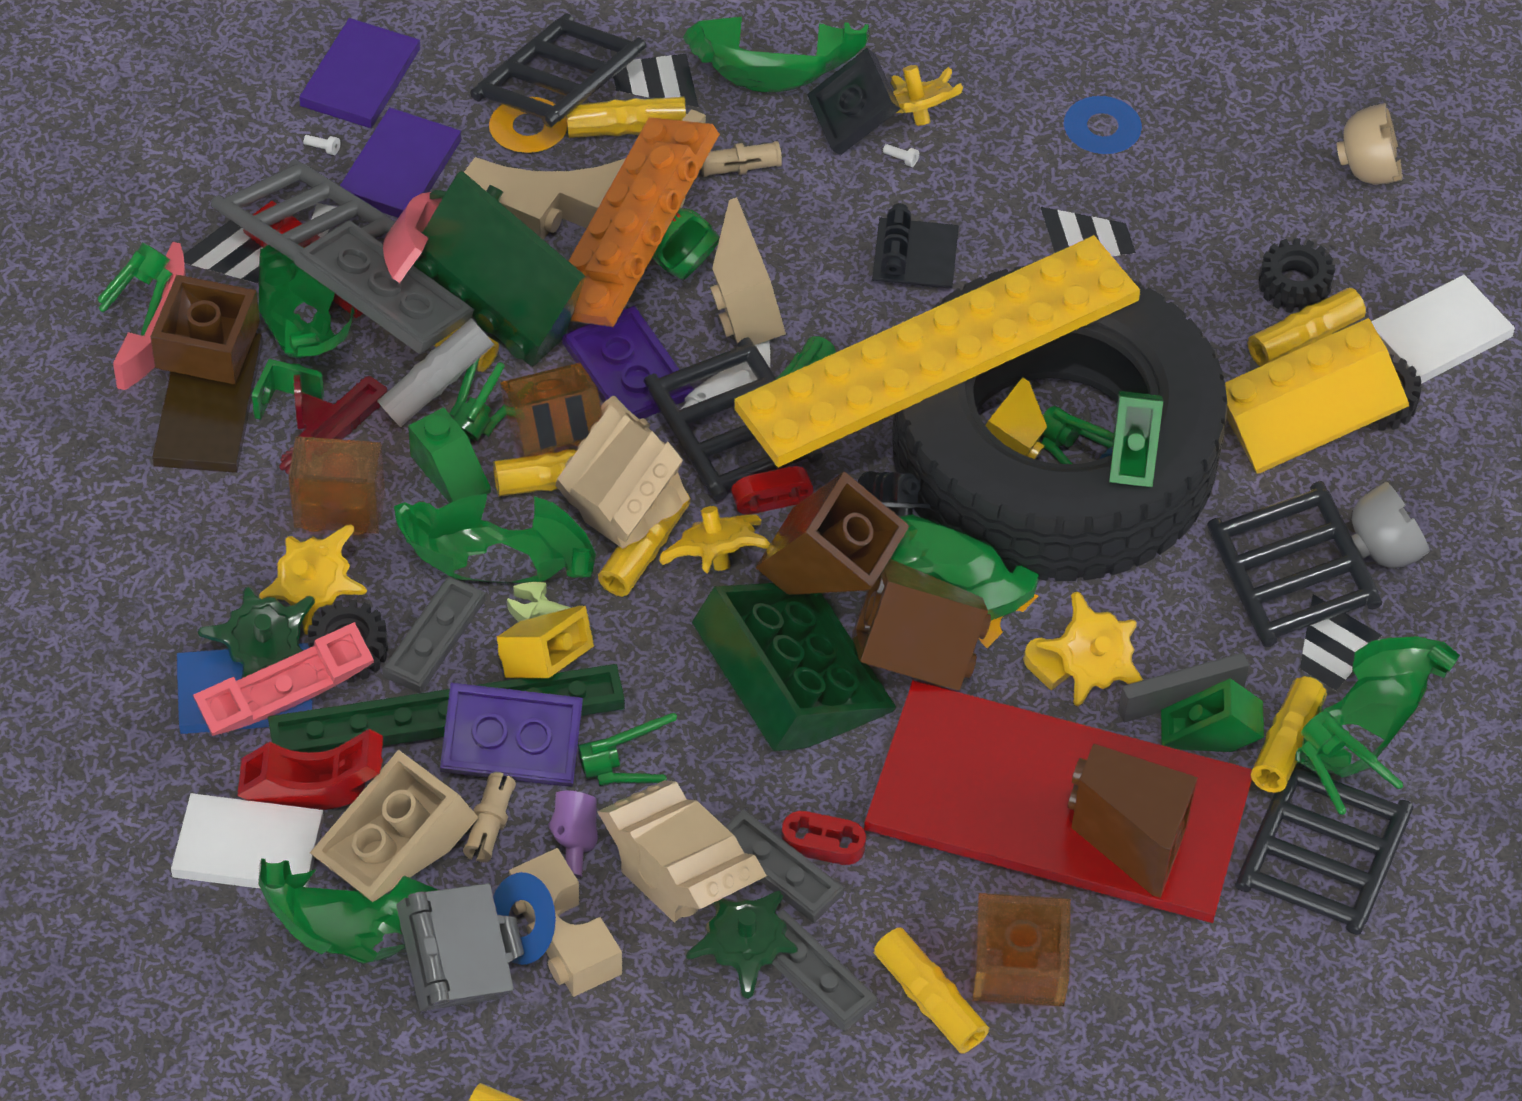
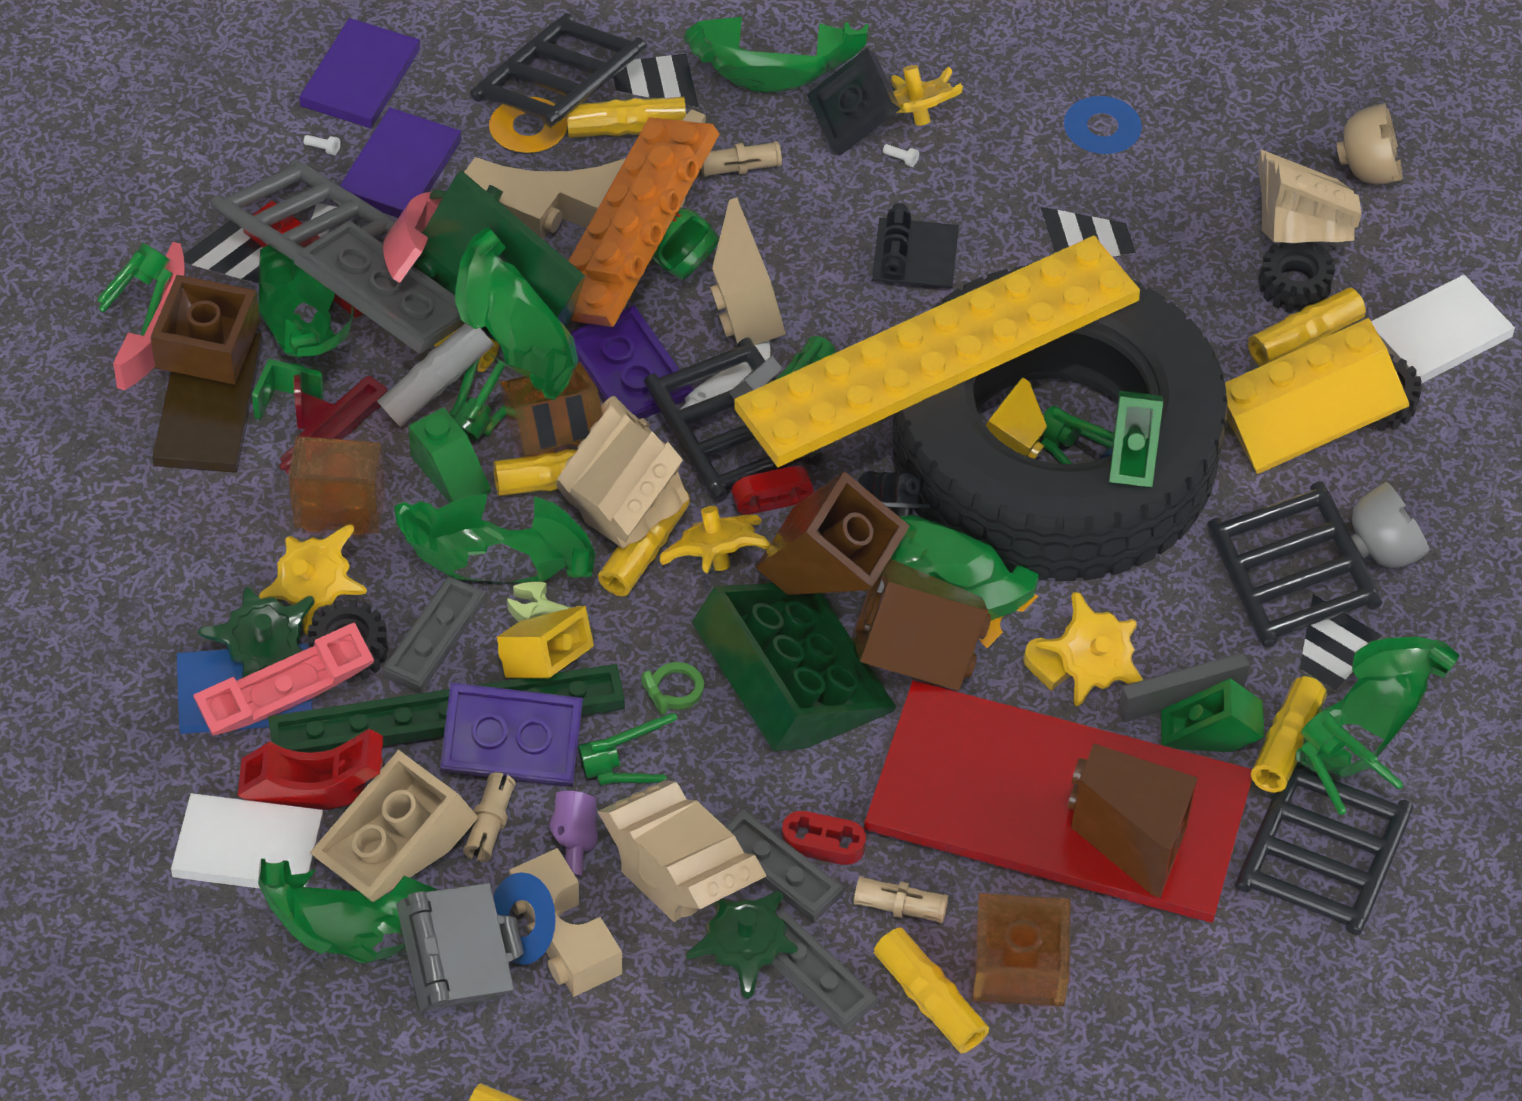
(503, 301): none -> green animal
(665, 702): none -> bright green piece
(758, 377): none -> dark grey tile
(901, 899): none -> tan pin
(1305, 203): none -> tan slope

